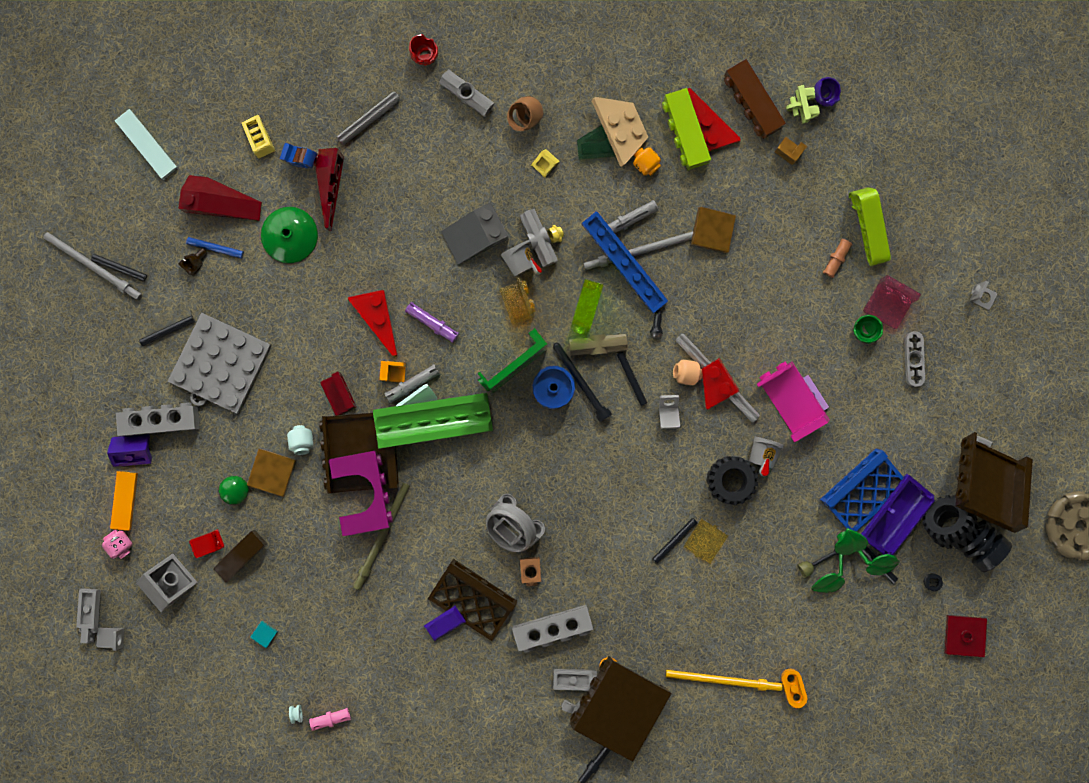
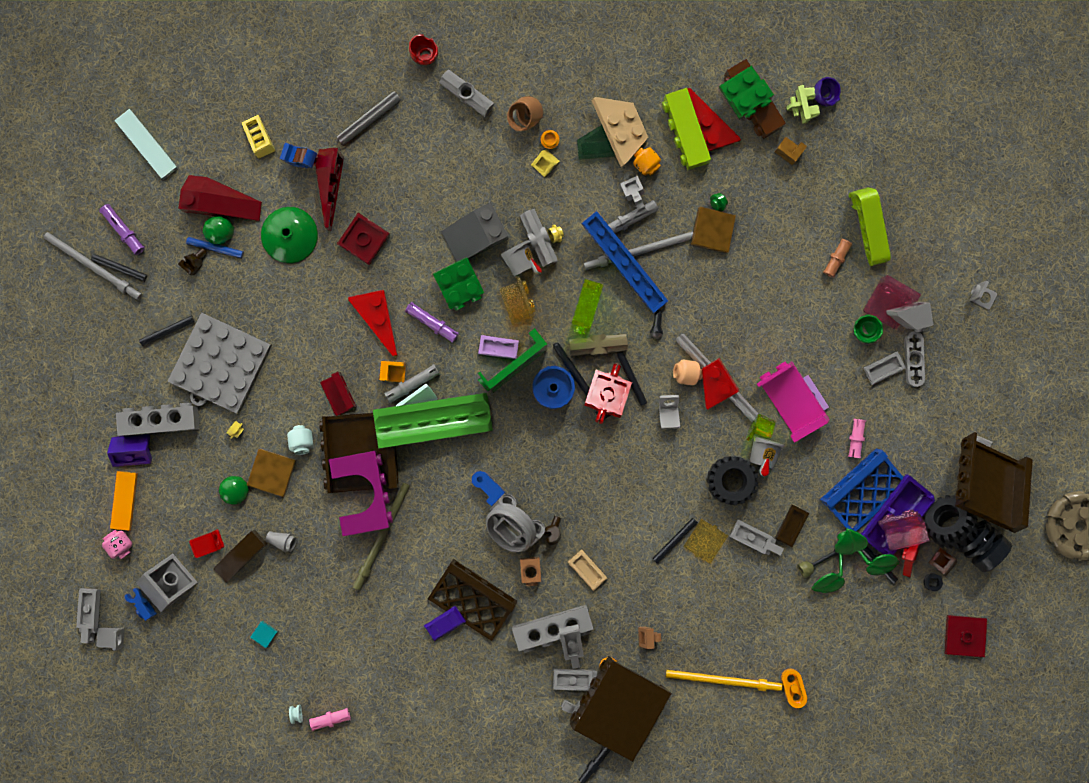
(126, 235): none -> medium lavender pin
(143, 607): none -> blue plate
(218, 230): none -> green hair
(235, 430): none -> light yellow plate
(283, 541): none -> light grey cone
(363, 239): none -> dark red plate
(459, 284): none -> green plate
(488, 485): none -> blue leg
(498, 347): none -> lavender plate
(550, 139): none -> light orange plate
(553, 529): none -> dark brown piece
(571, 644): none -> light grey hinge
(587, 570): none -> tan tile
(608, 393): none -> plate
(633, 190): none -> light grey plate
(648, 637): none -> medium nougat tile
(718, 202): none -> green plate
(746, 93): none -> green plate
(755, 538): none -> light grey hinge
(762, 426): none -> clear neon green panel
(791, 525): none -> dark brown tile
(857, 438): none -> bright pink pin
(884, 368): none -> light grey tile
(904, 529): none -> clear pink bracket
(909, 556): none -> red wing
(913, 316): none -> light grey slope
(943, 562): none -> reddish brown slope

